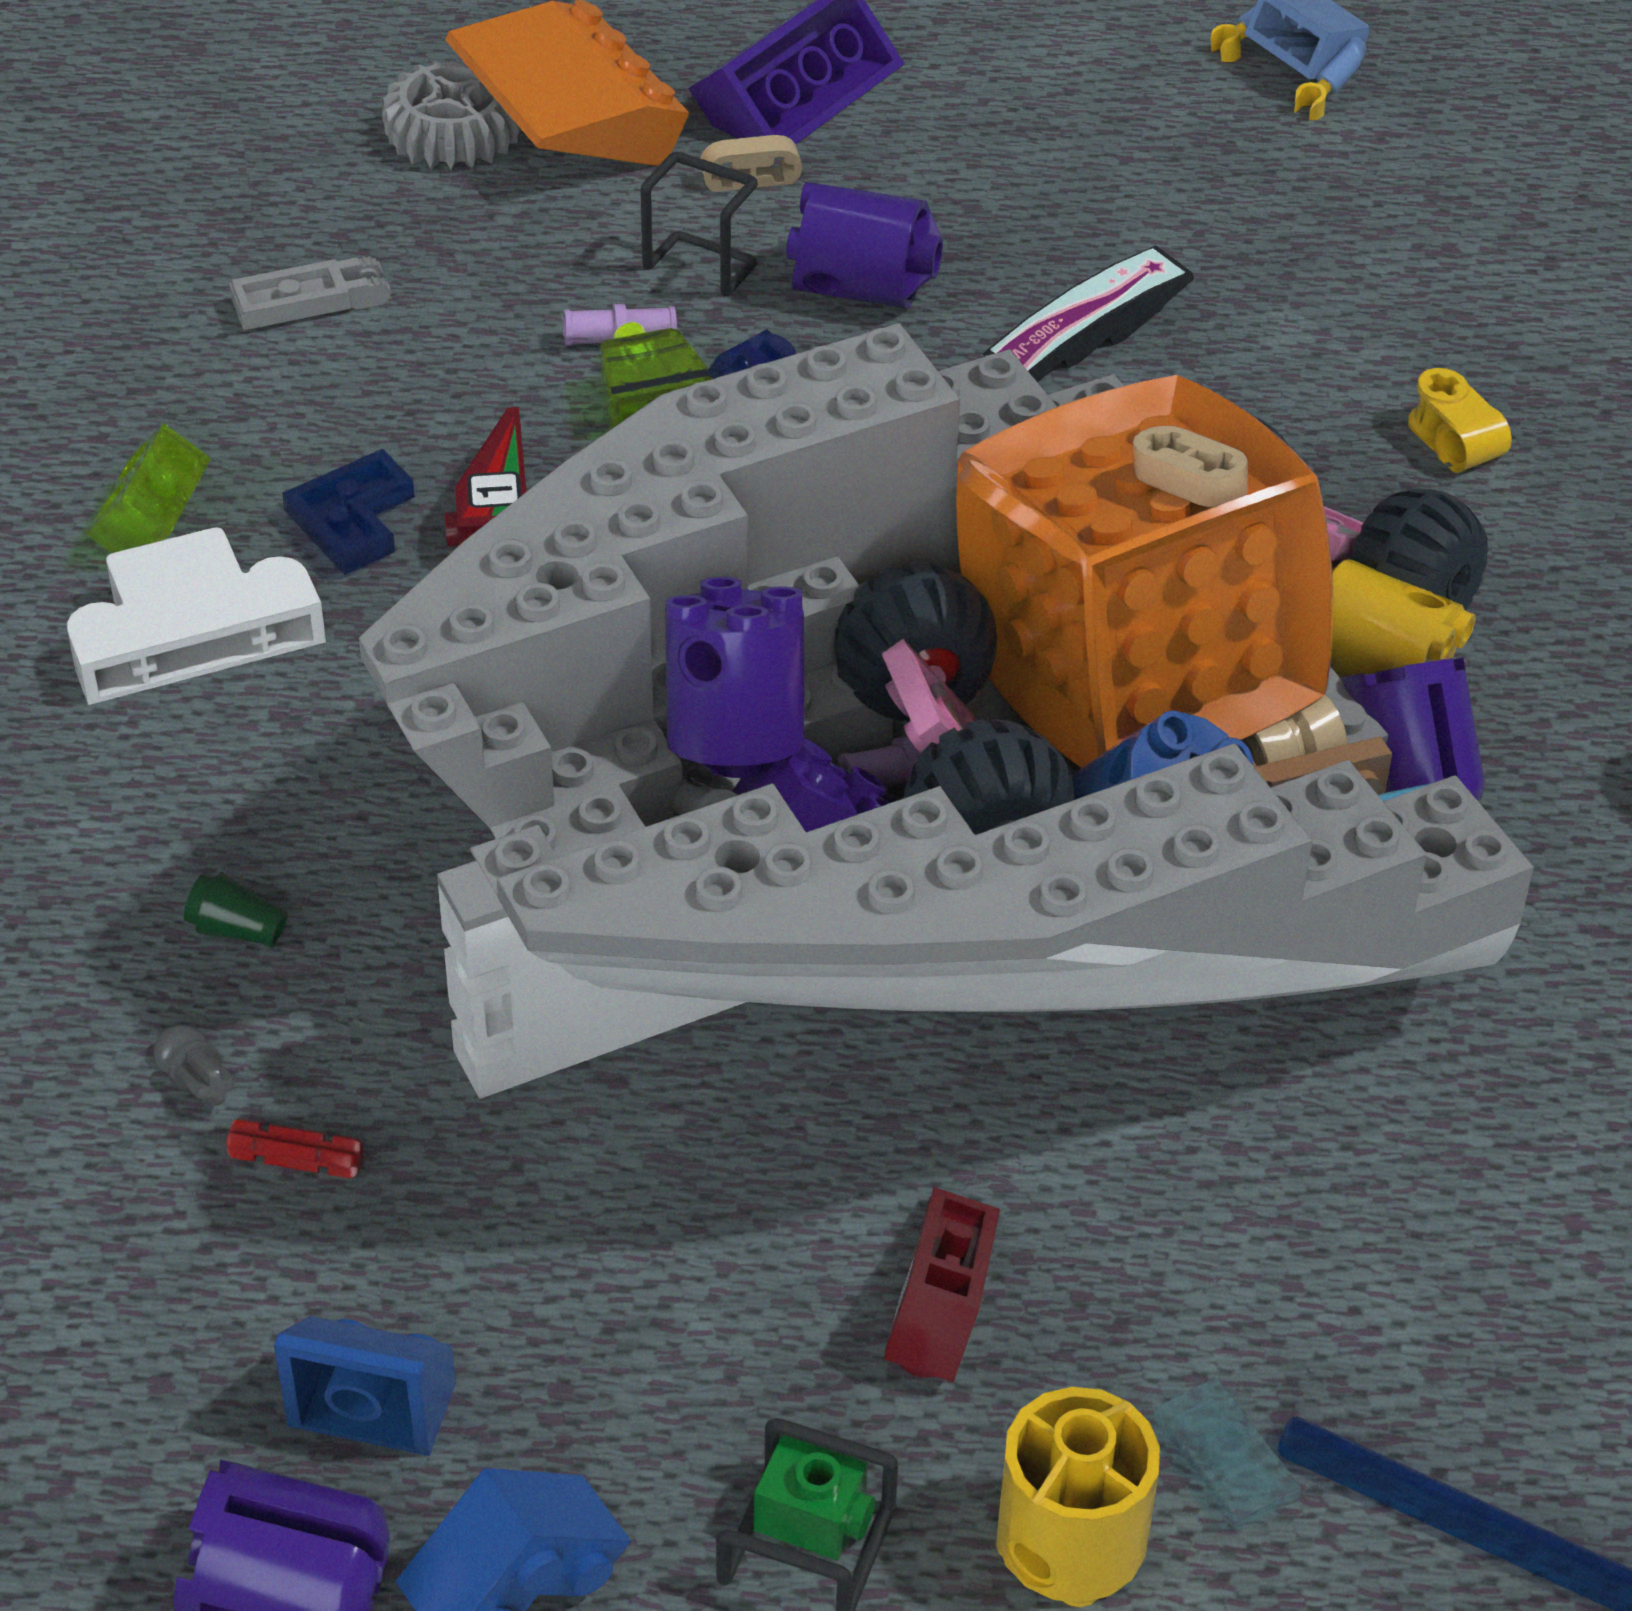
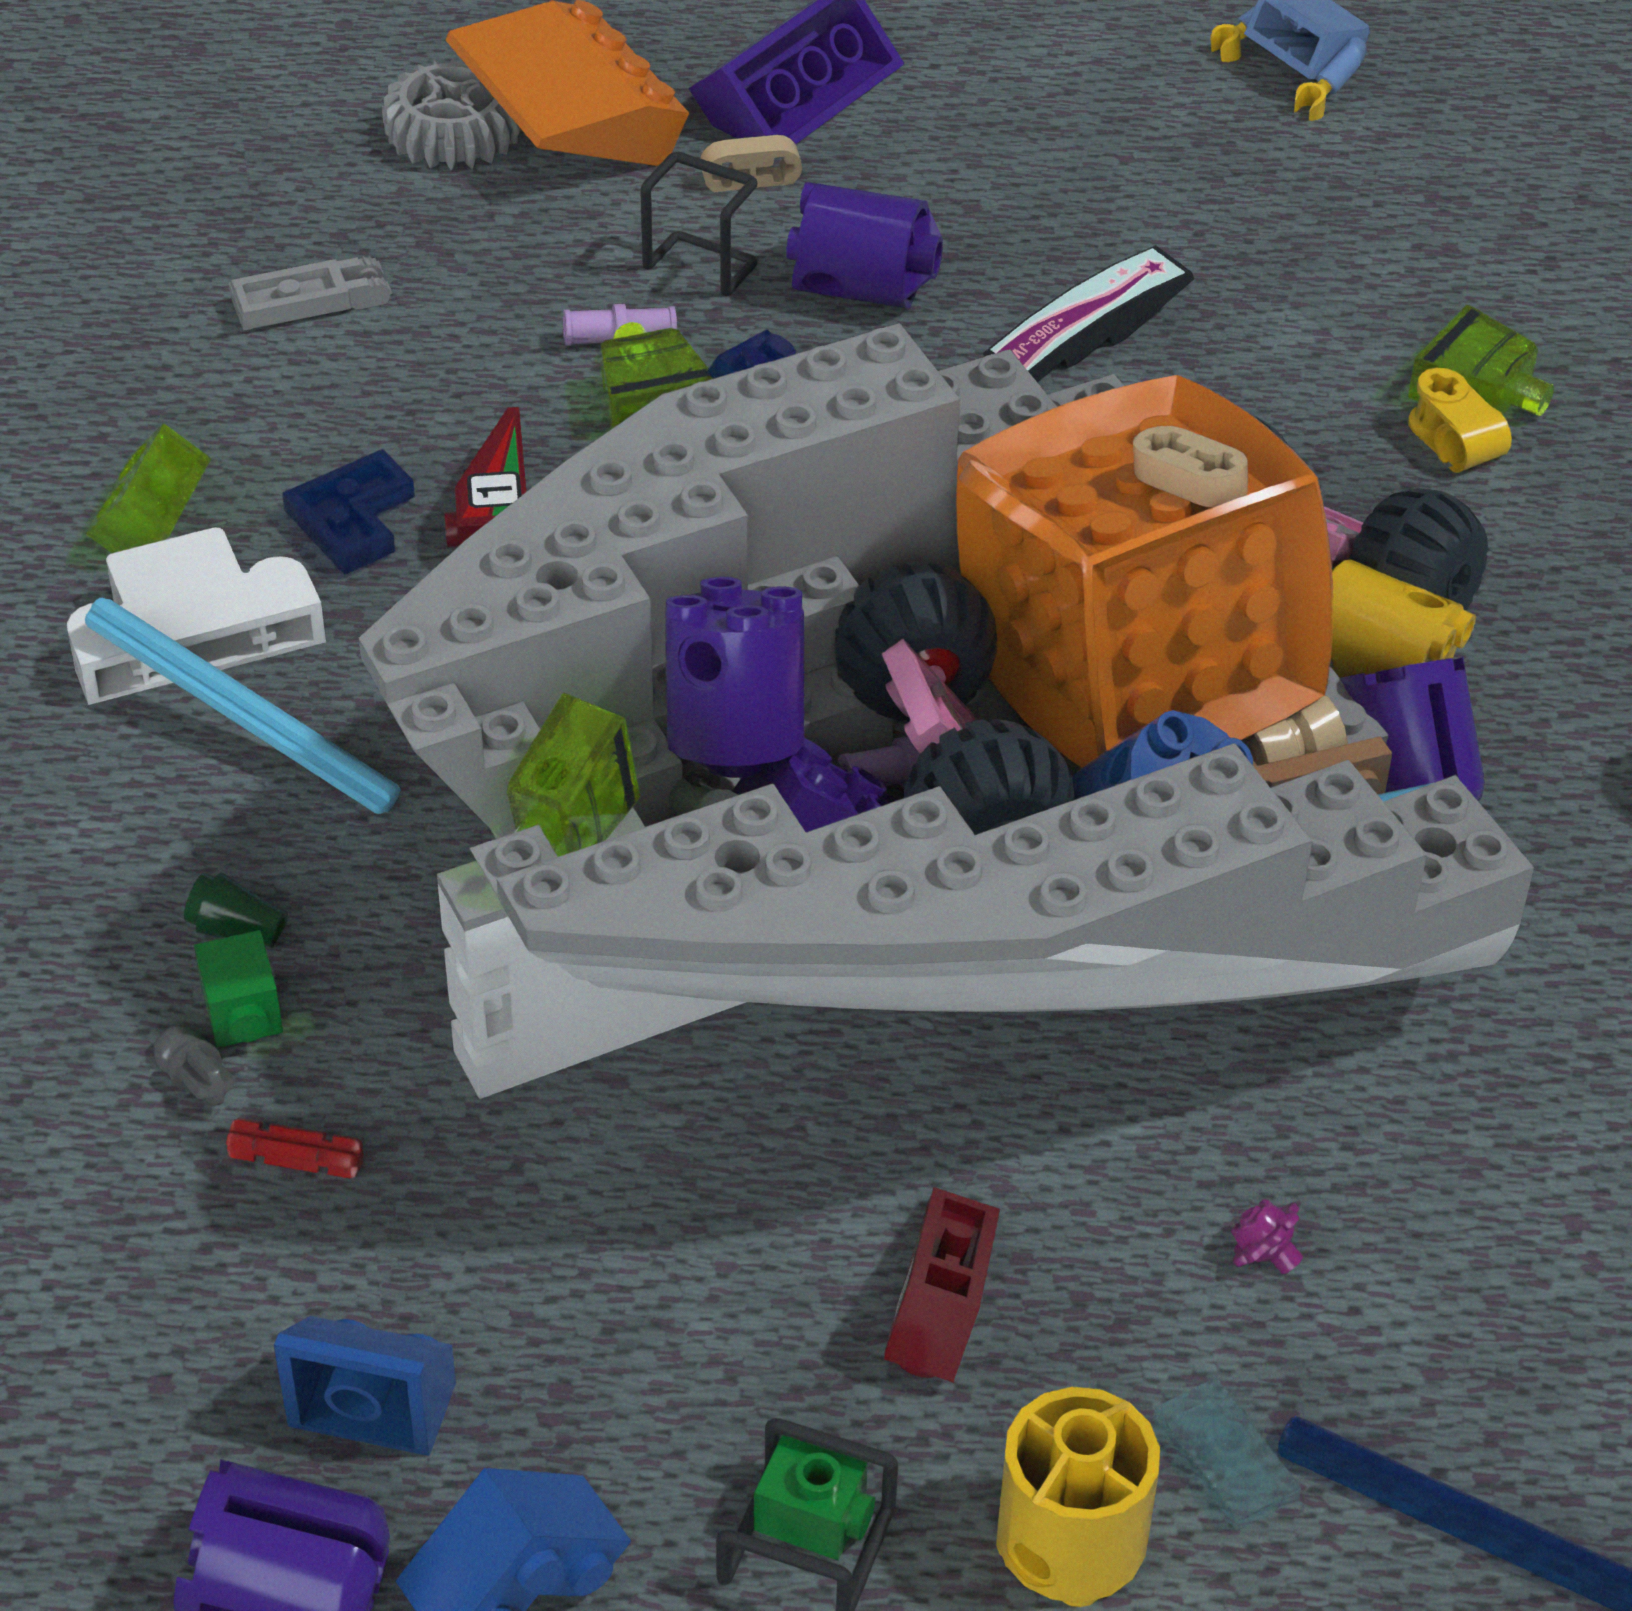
(238, 988): none -> green brick
(242, 706): none -> medium azure axle
(575, 777): none -> clear neon green torso
(1266, 1235): none -> magenta plant
(1490, 359): none -> clear neon green torso

